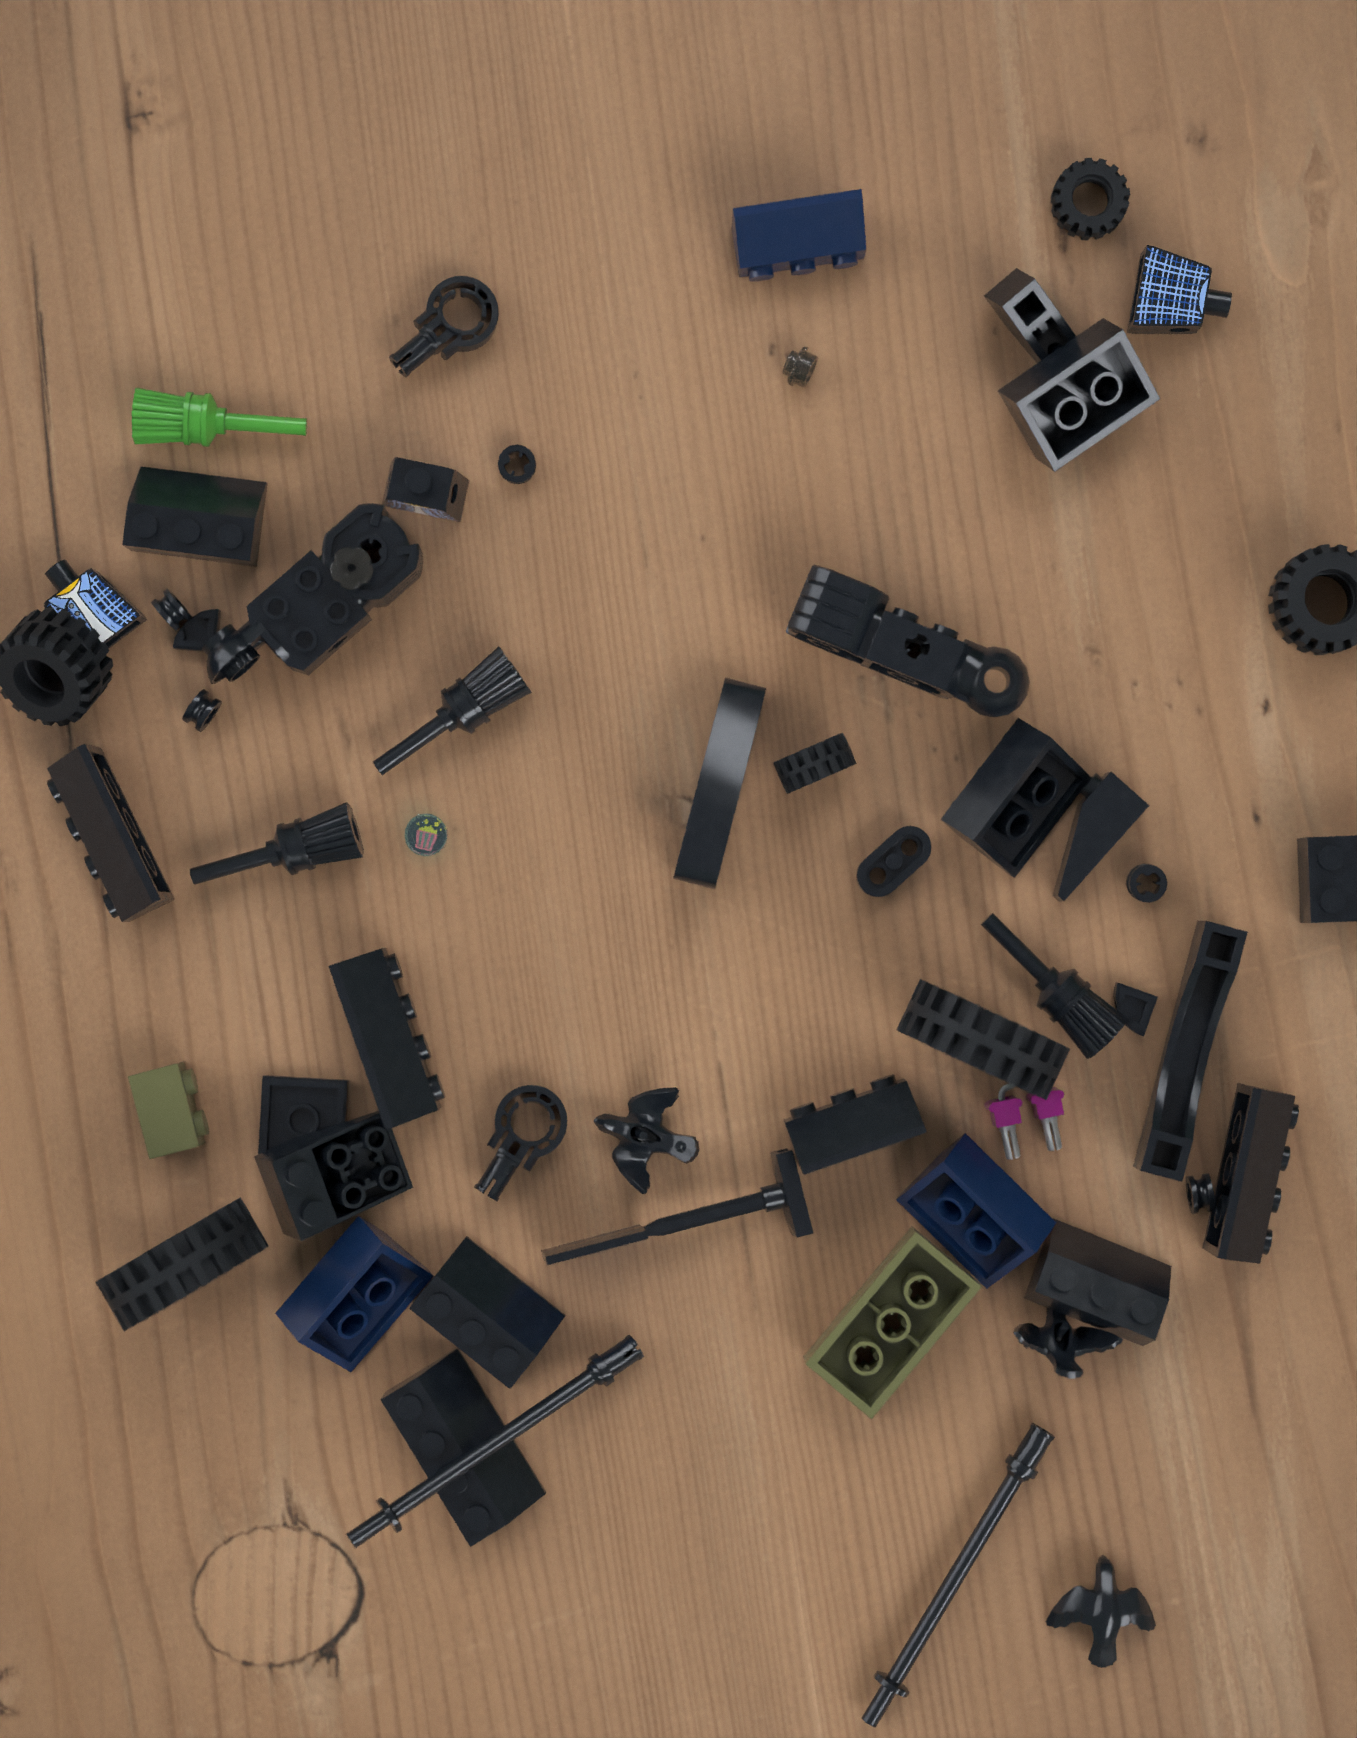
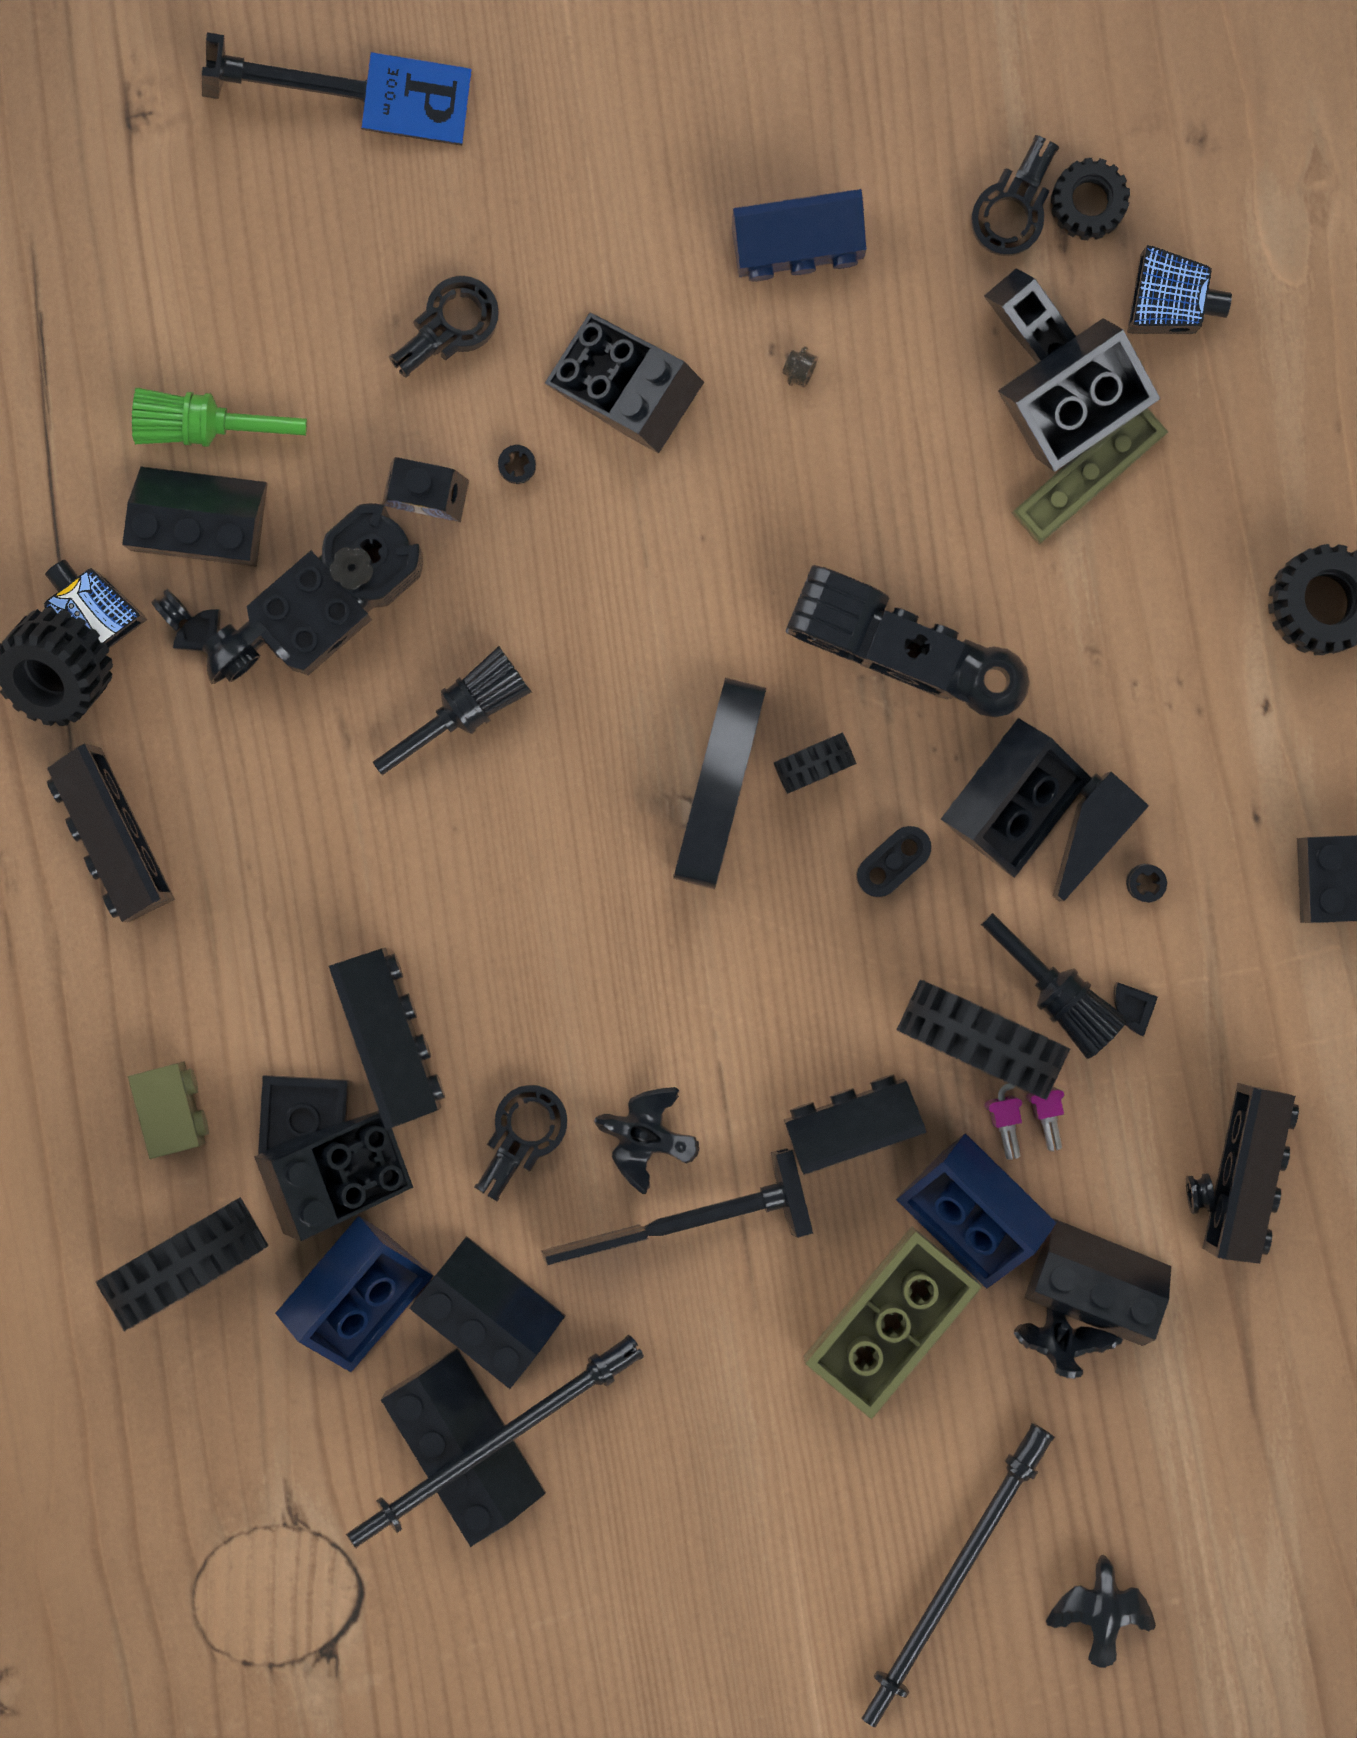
(201, 710): black bush -> none
(296, 846): black piece -> none
(398, 96): none -> piece
(426, 835): clear light blue tile -> none
(625, 382): none -> black slope
(1029, 175): none -> black pin
(1087, 475): none -> olive tile
(1179, 1079): black arch -> none

